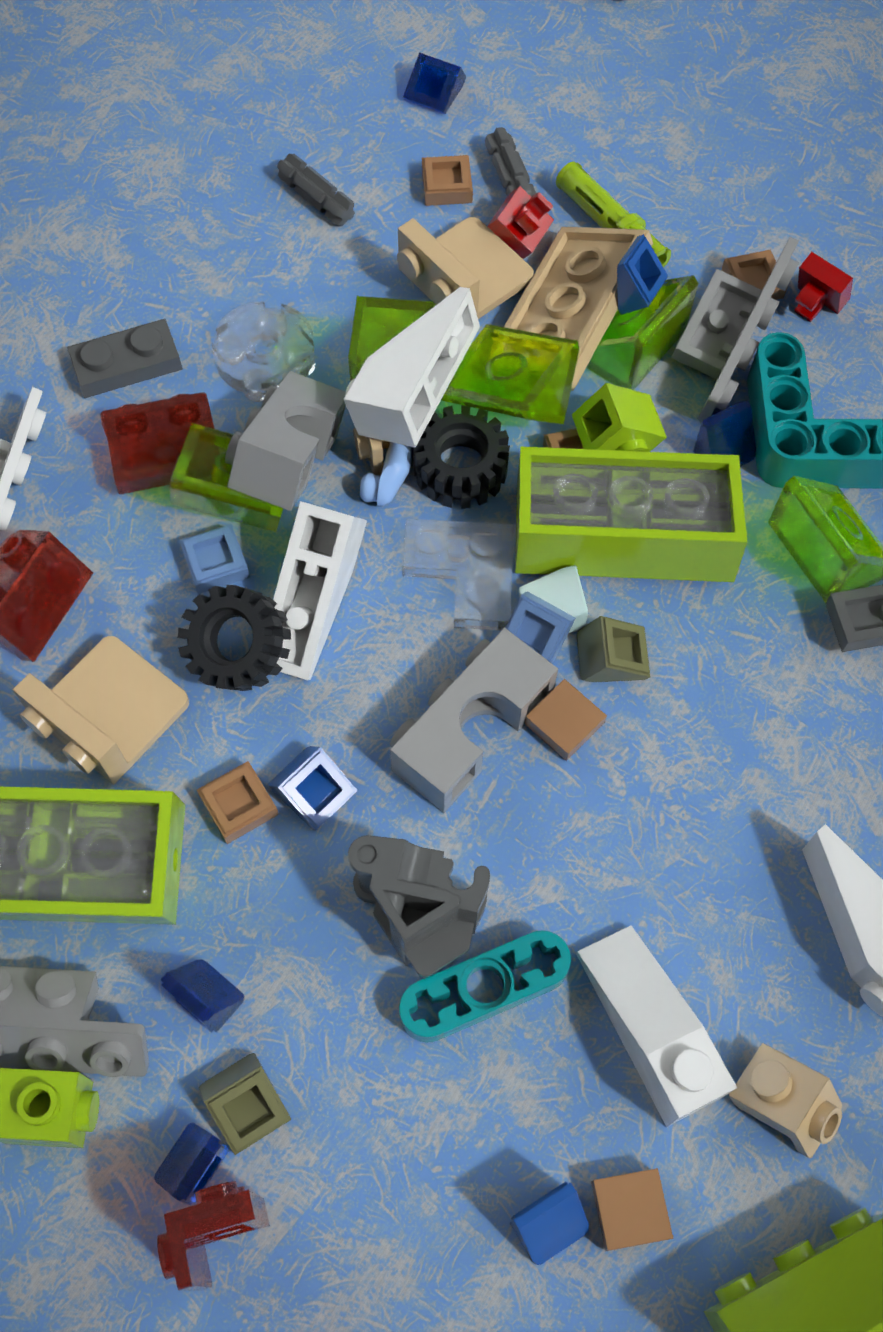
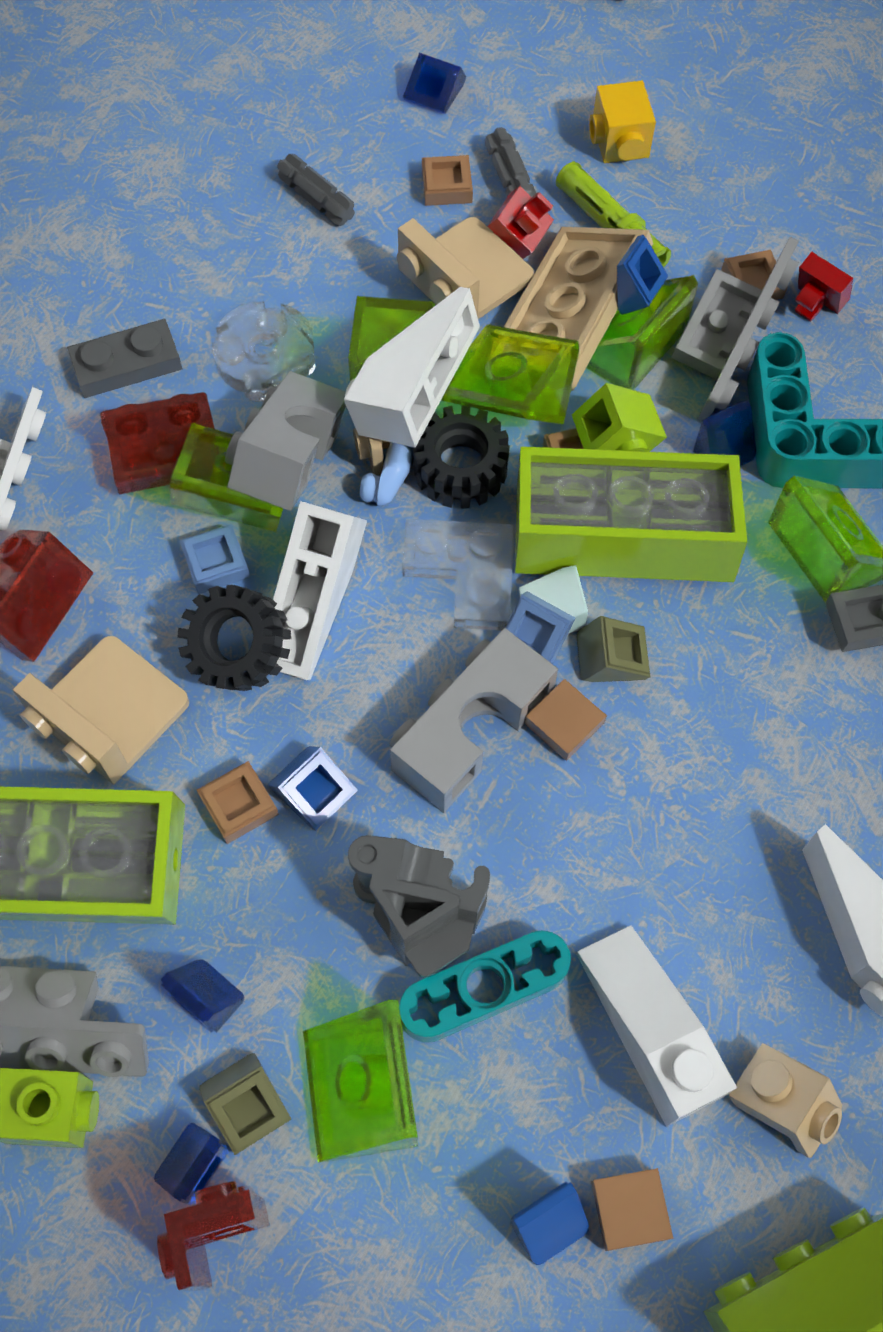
(360, 1084): none -> clear neon green slope
(622, 122): none -> yellow brick

